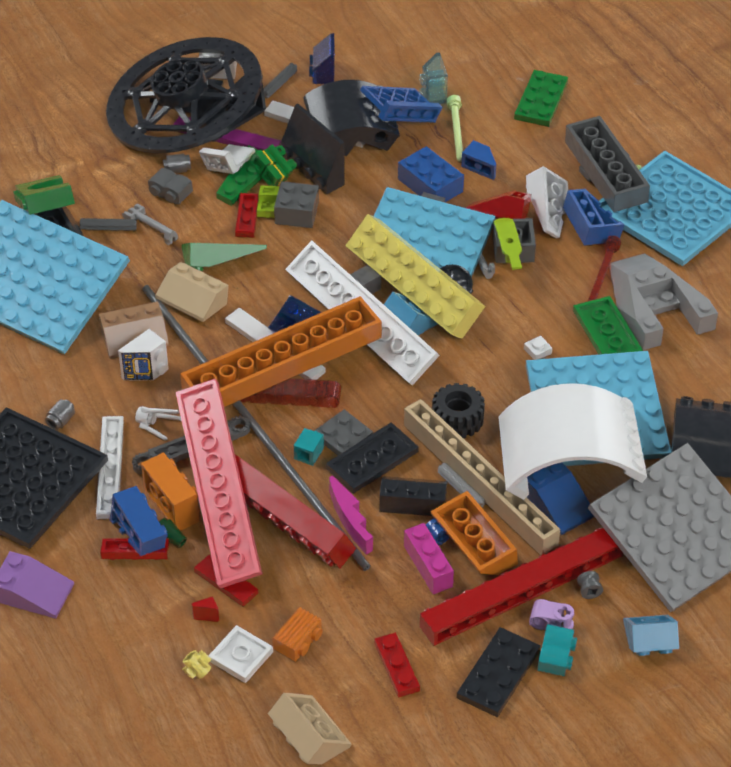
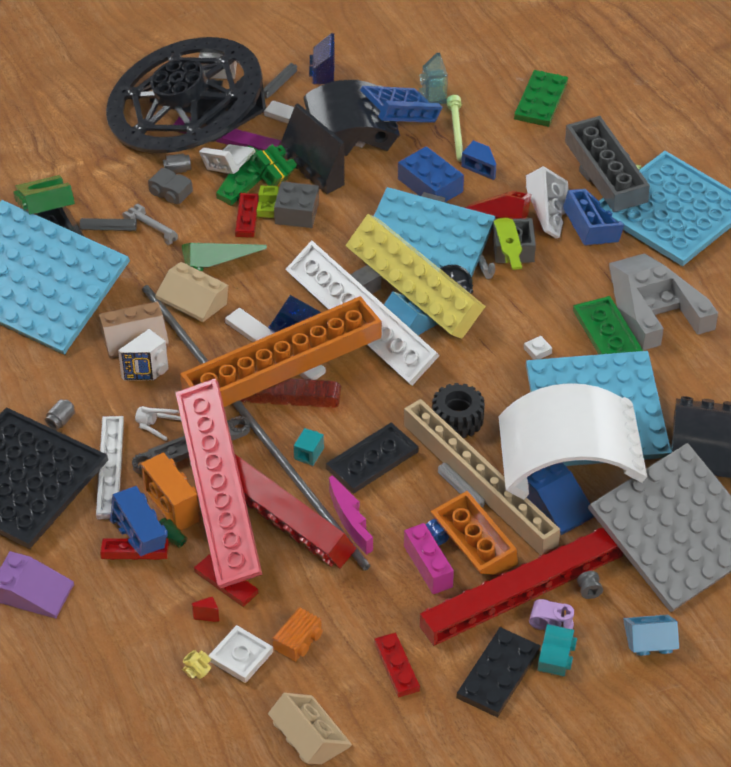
(343, 432): dark grey plate -> none
(411, 495): black slope -> none
(612, 245): clear red piece -> none

